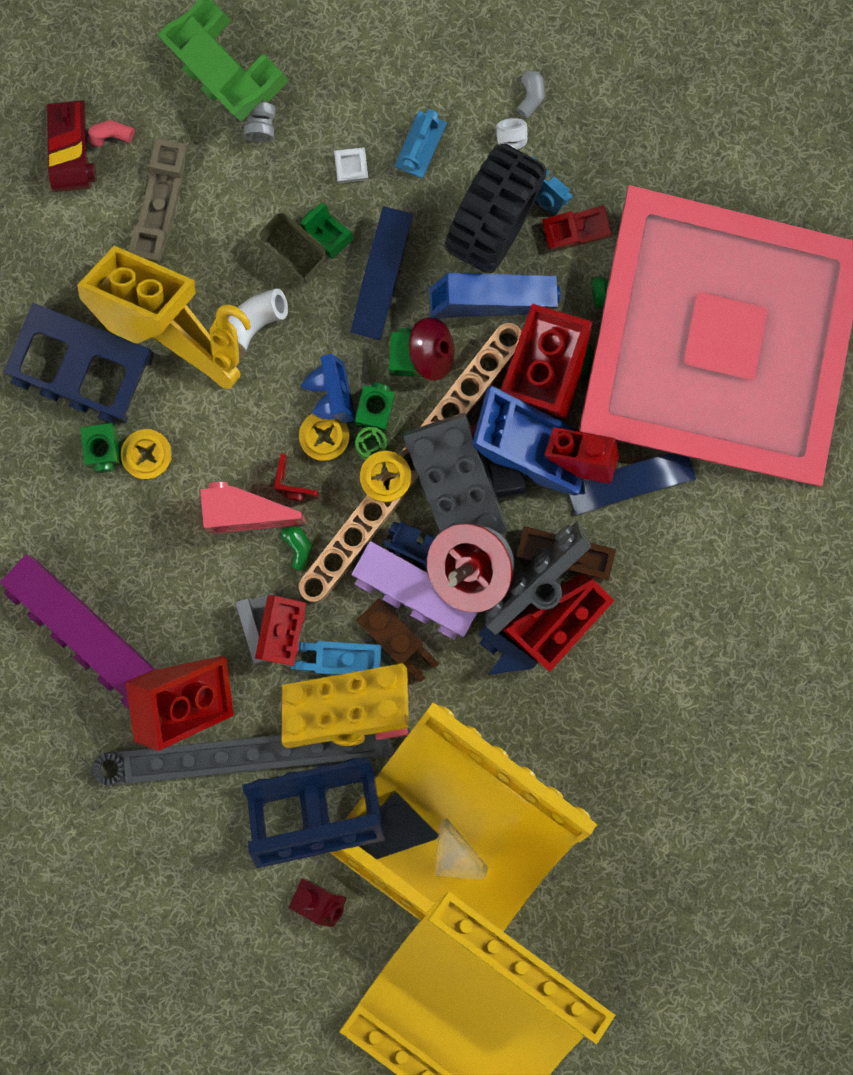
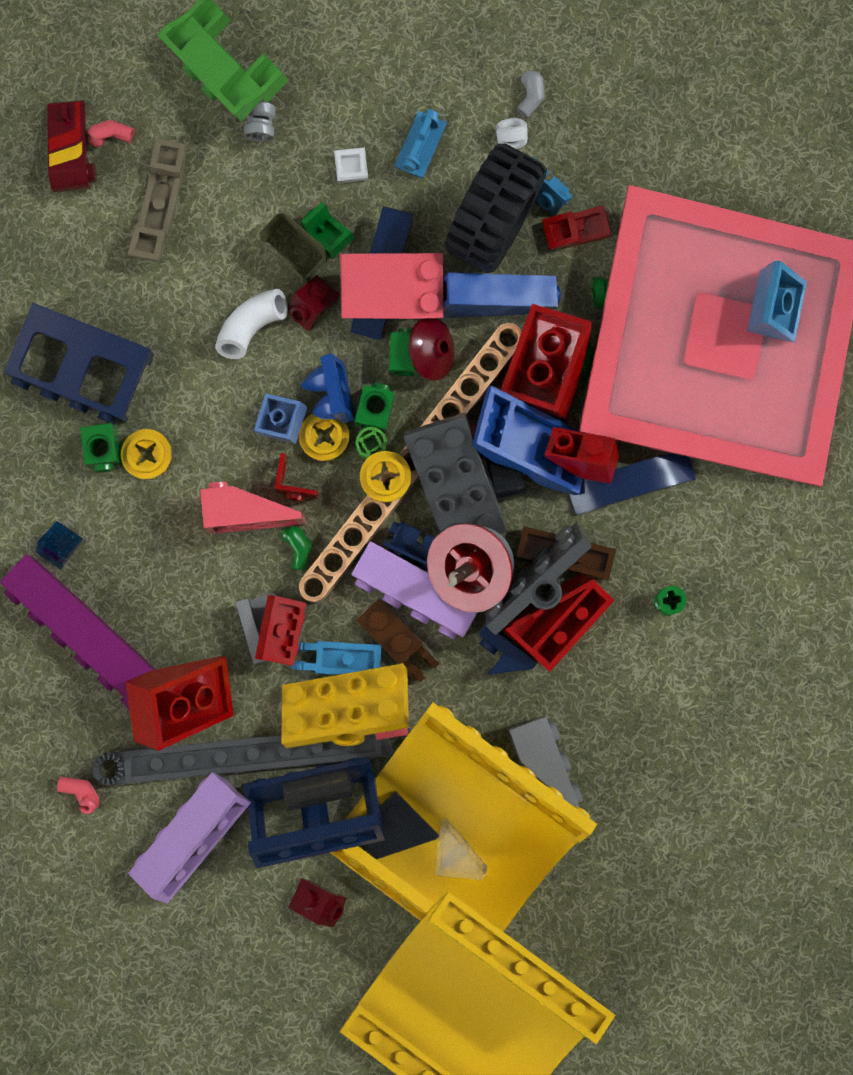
(58, 544): none -> slope
(83, 792): none -> coral arm
(150, 301): yellow slope -> none
(189, 838): none -> lavender brick
(280, 418): none -> medium blue piece
(311, 302): none -> dark red bracket
(317, 789): none -> clear smoke axle
(391, 285): none -> coral slope
(537, 750): none -> light grey slope
(665, 608): none -> green bush
(777, 302): none -> dark azure slope

